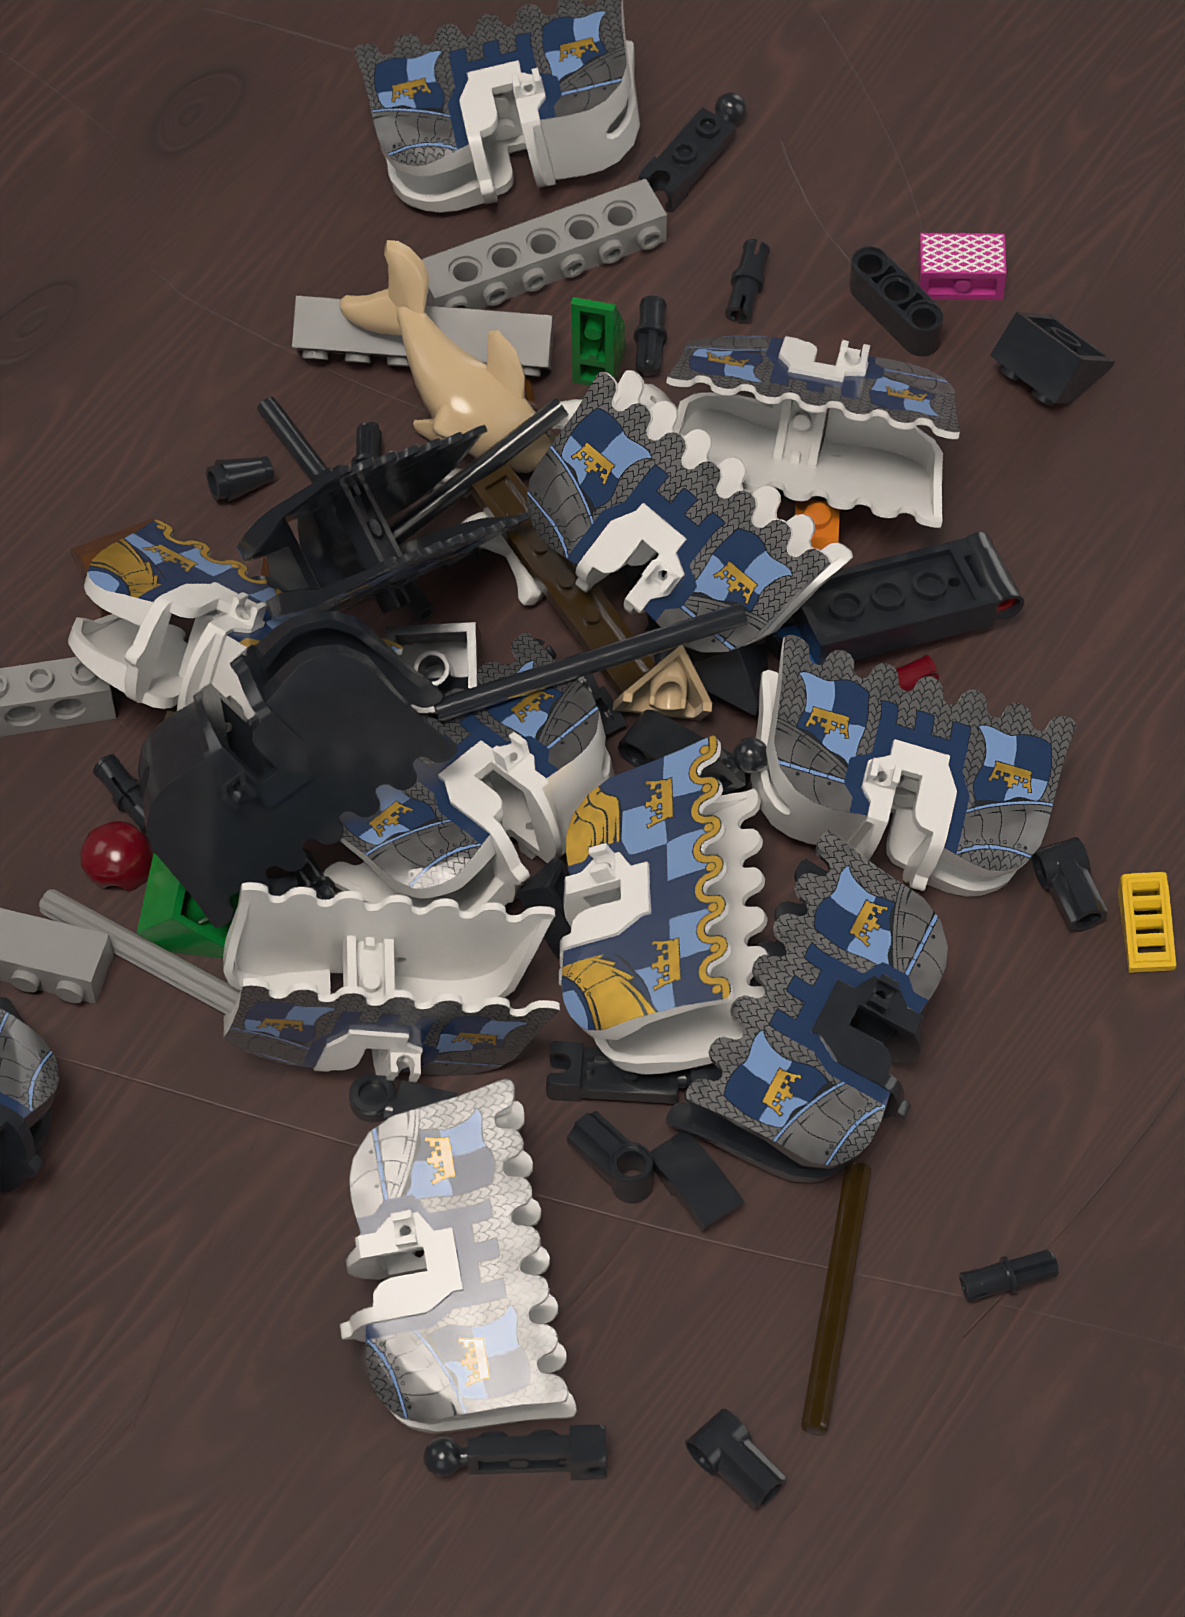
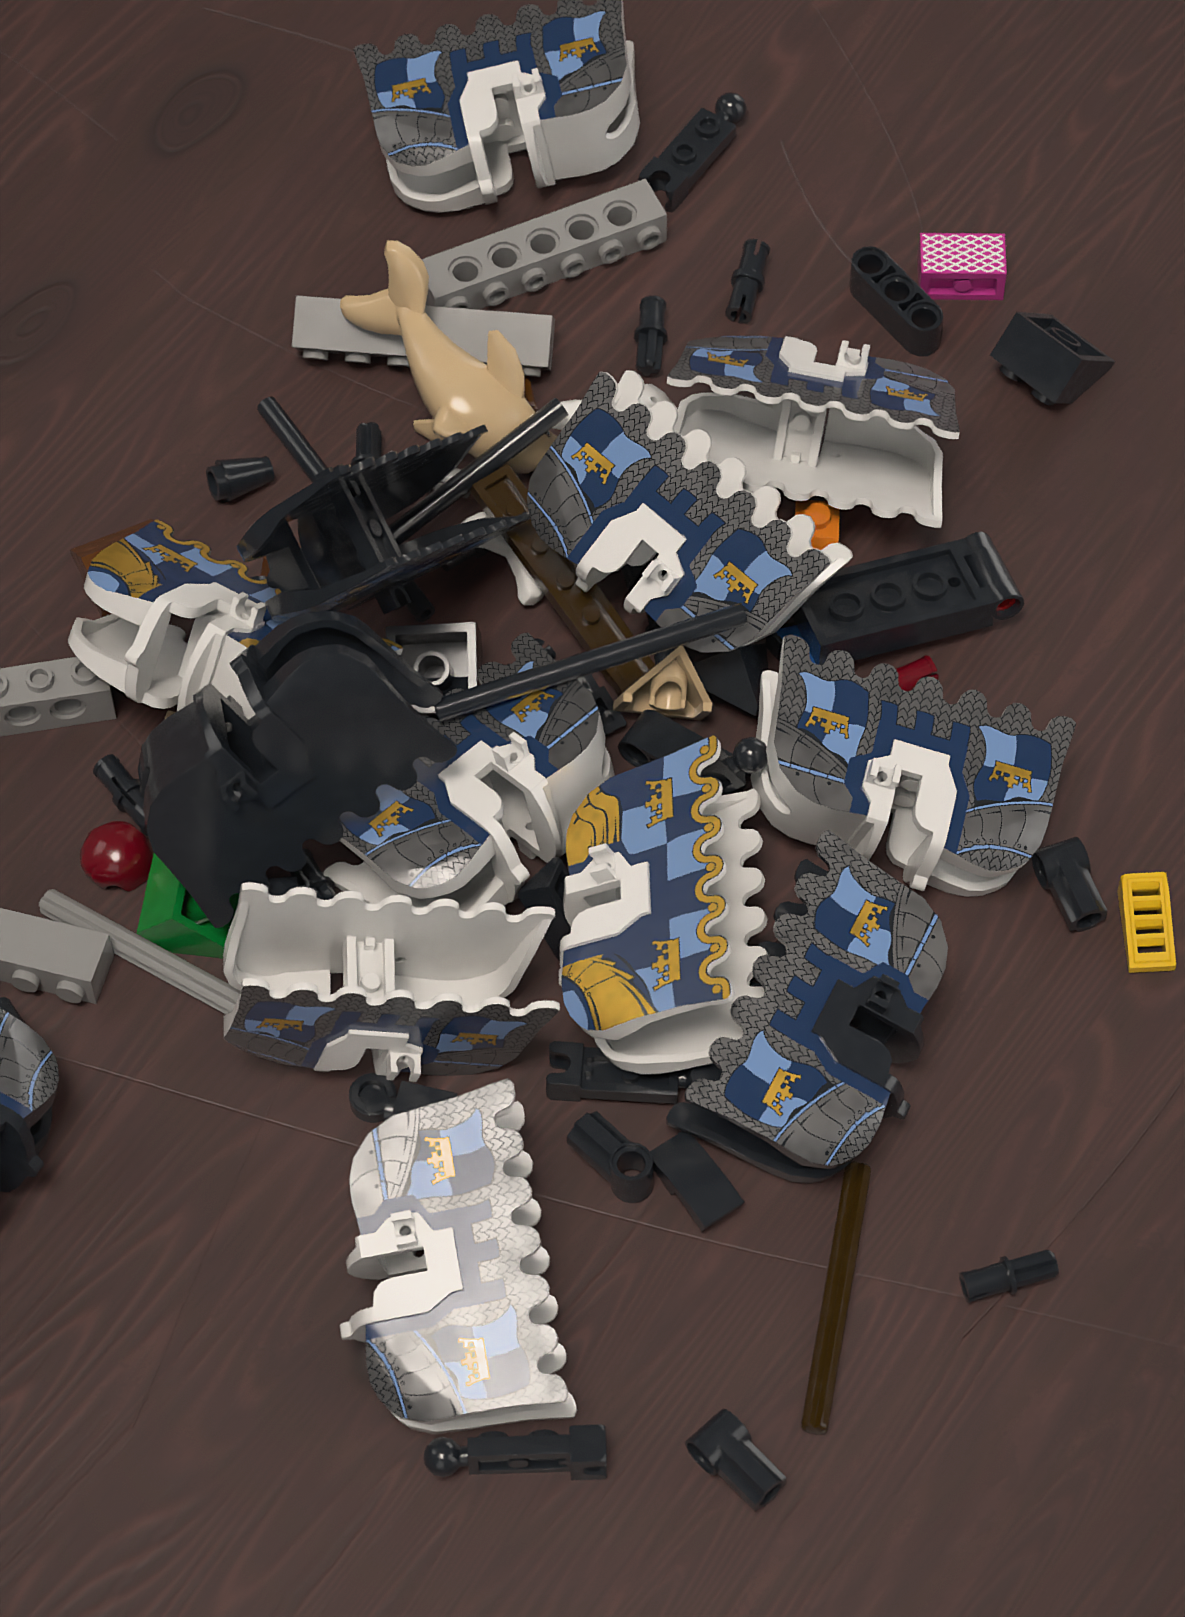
(595, 340): green slope -> none

